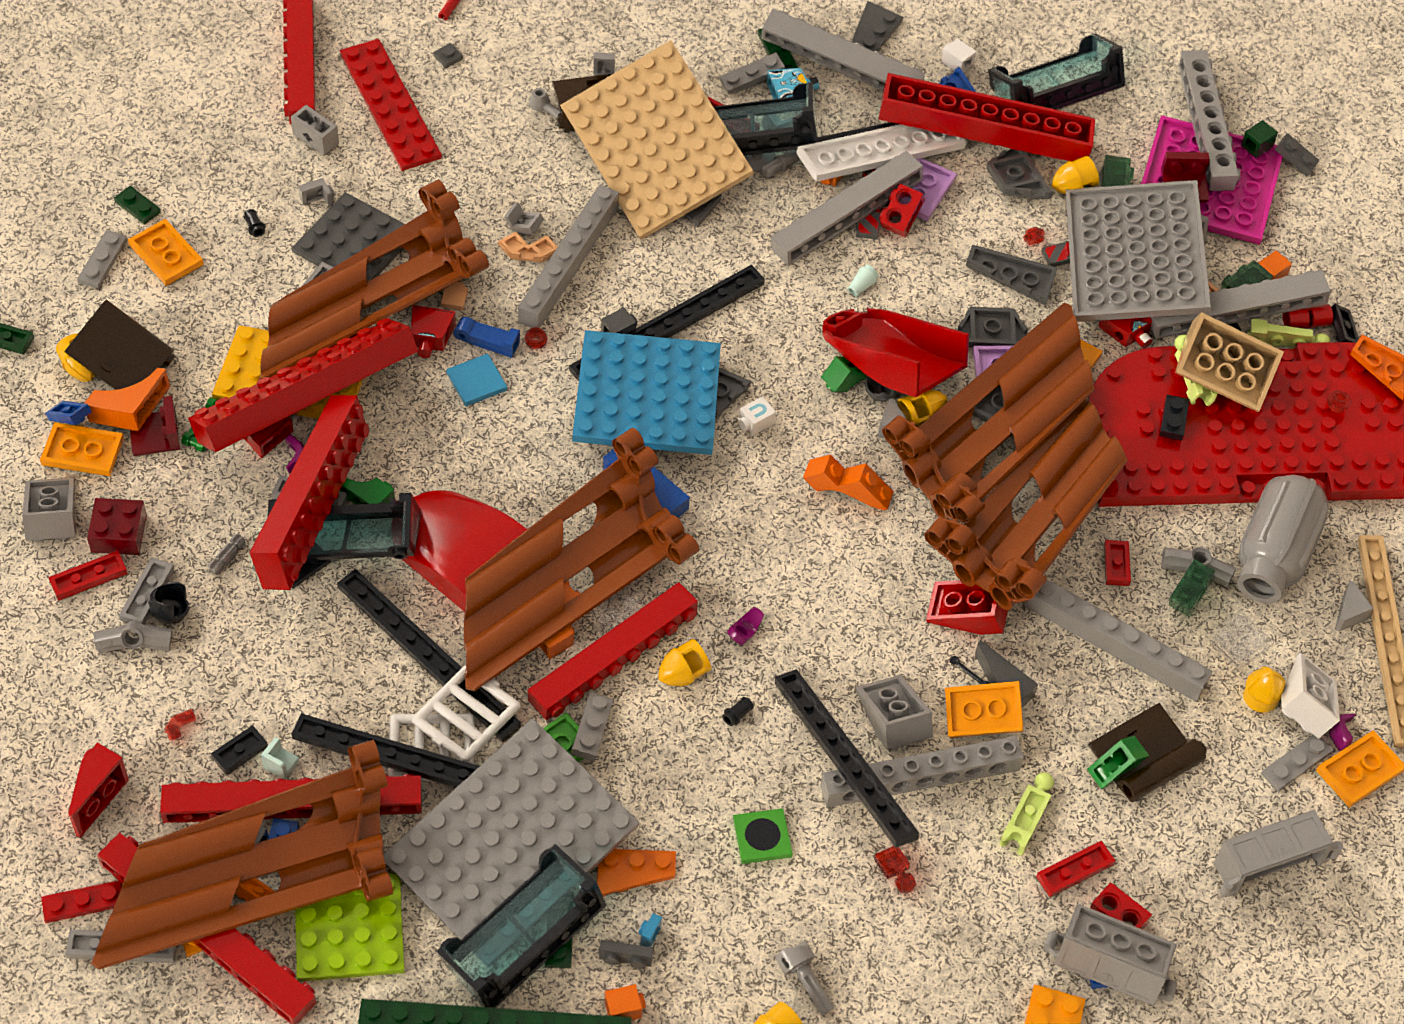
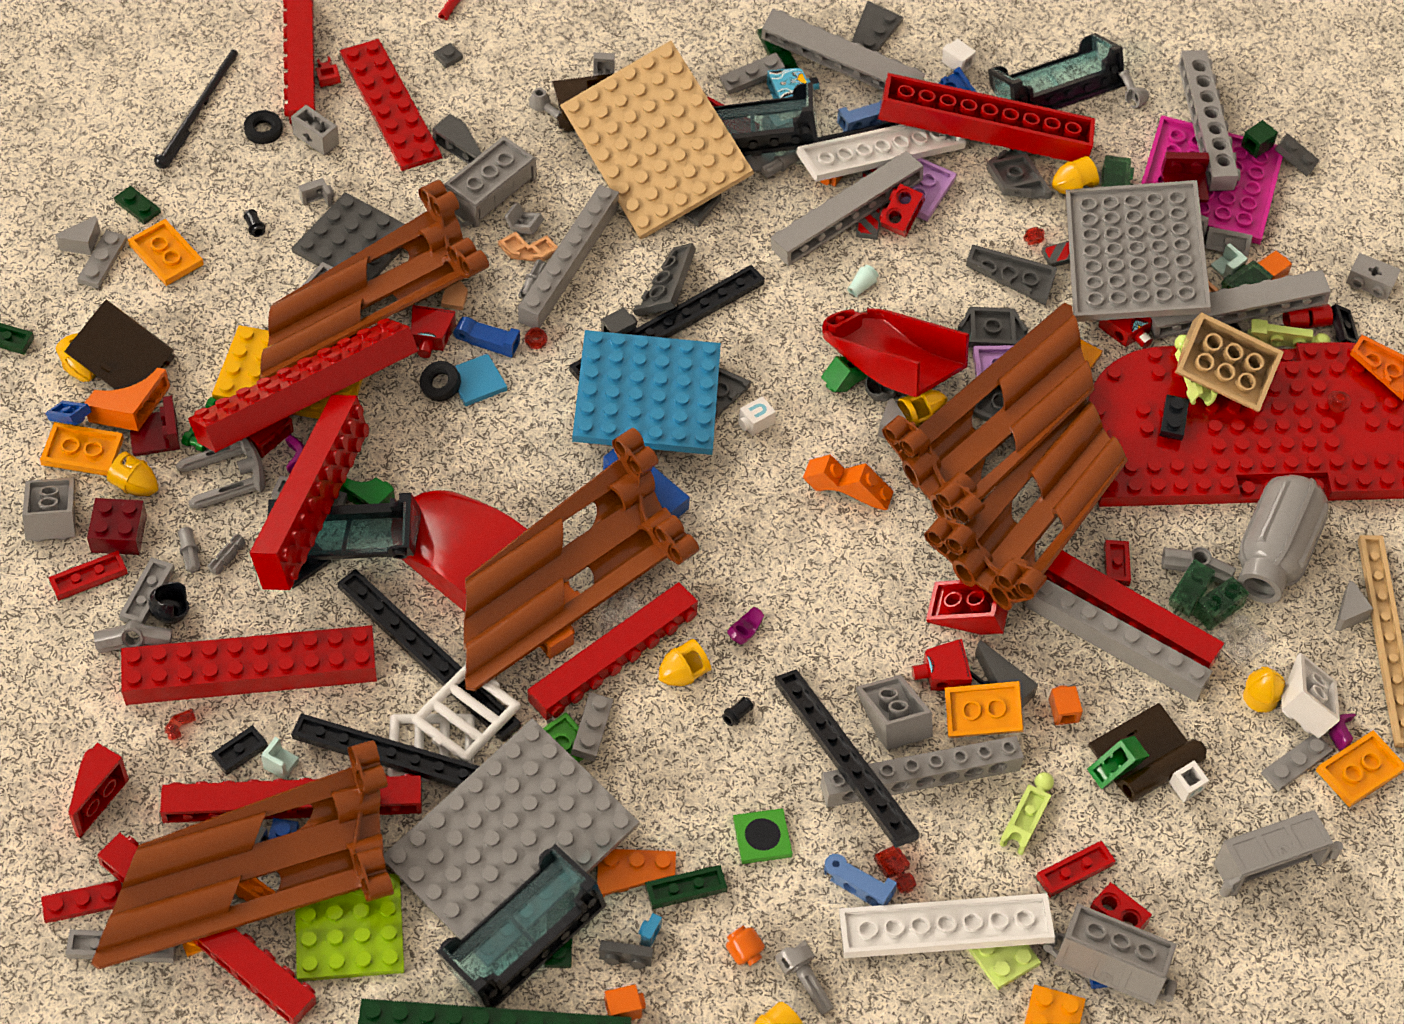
(80, 237): none -> light grey slope
(133, 477): none -> yellow helmet
(163, 160): none -> black bar
(189, 549): none -> light grey axle
(248, 665): none -> red brick
(250, 464): none -> light grey piece
(263, 116): none -> black tyre
(327, 73): none -> red plate
(446, 391): none -> black tyre
(456, 138): none -> dark grey slope
(490, 180): none -> light grey container
(530, 278): none -> light grey axle
(668, 283): none -> dark grey wing
(686, 887): none -> dark green plate
(745, 946): none -> orange head
(859, 117): none -> medium blue leg
(859, 882): none -> medium blue leg
(944, 666): none -> red torso
(946, 925): none -> white plate
(1005, 963): none -> yellowish green plate
(1065, 705): none -> orange brick
(1133, 609): none -> red brick
(1138, 94): none -> light grey bar
(1188, 781): none -> white brick
(1219, 238): none -> light grey plate
(1220, 603): none -> clear green brick
(1230, 261): none -> light aqua panel
(1373, 276): none -> light grey brick

